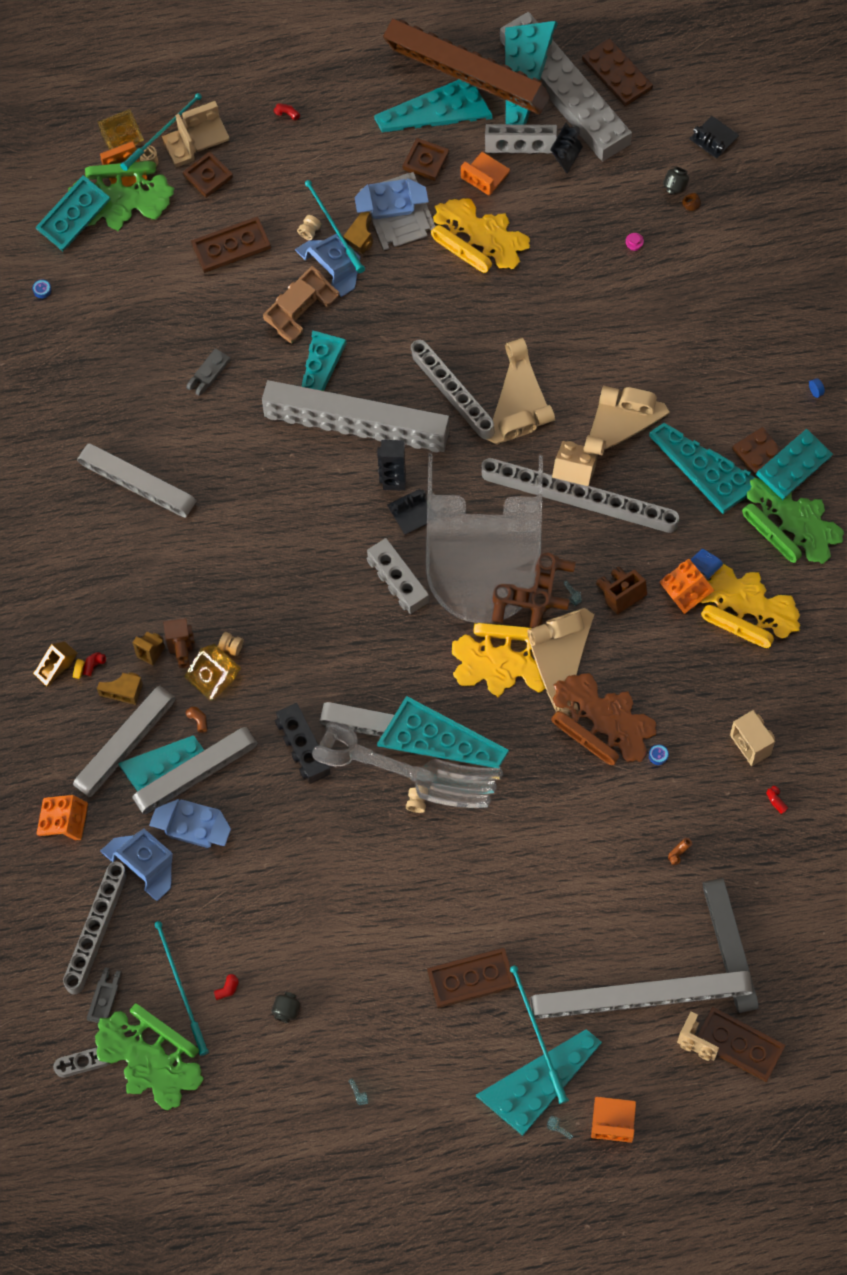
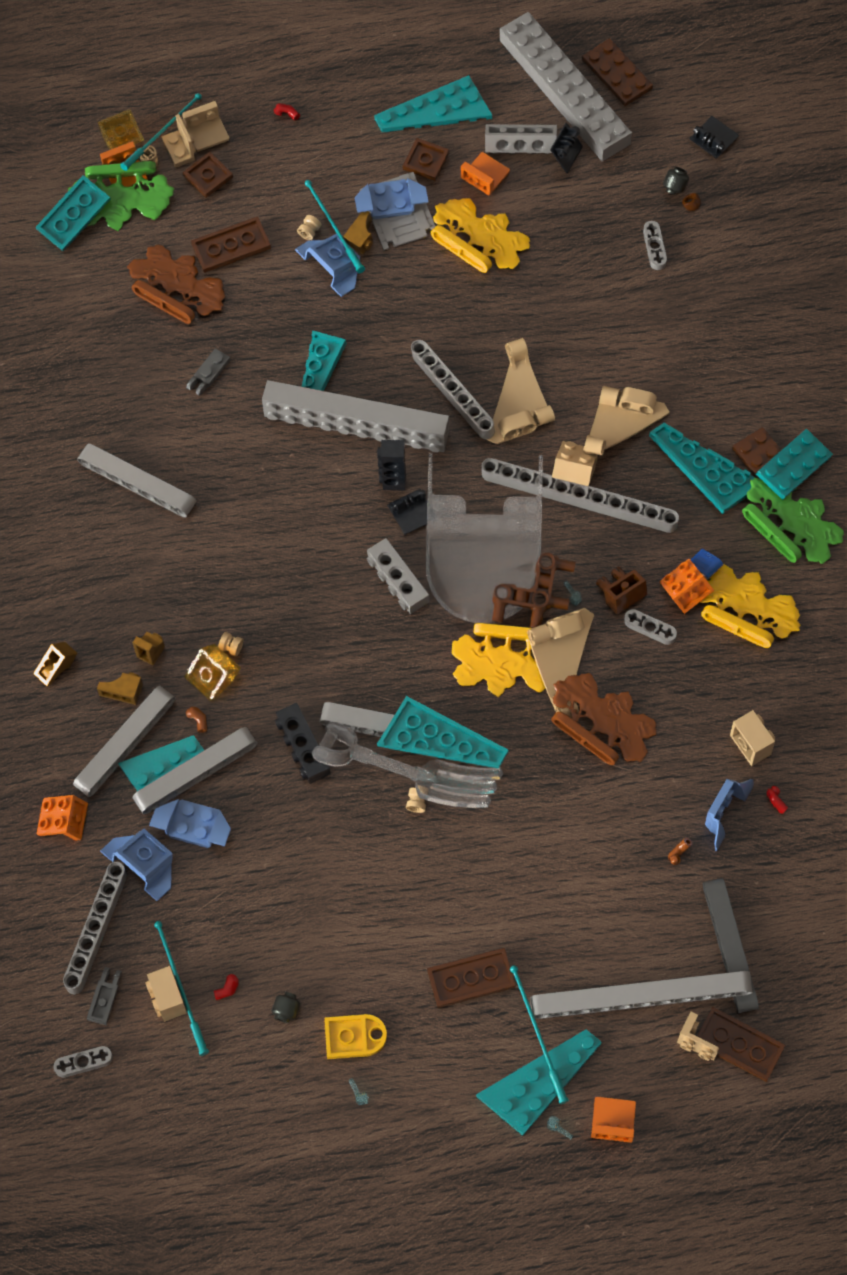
(41, 288): tile -> none
(78, 669): yellow tile -> none
(92, 661): red arm -> none
(148, 1063): bright green plant -> none
(166, 994): none -> tan brick
(175, 276): none -> dark orange plant
(179, 640): reddish brown brick -> none
(297, 300): medium nougat bracket -> none
(352, 1036): none -> yellow tile
(467, 66): reddish brown brick -> none
(526, 52): teal wing -> none
(634, 241): dark pink plate -> none
(635, 625): none -> light grey beam
(651, 251): none -> light grey beam
(658, 754): tile -> none
(724, 797): none -> medium blue piece
(816, 387): blue tile -> none

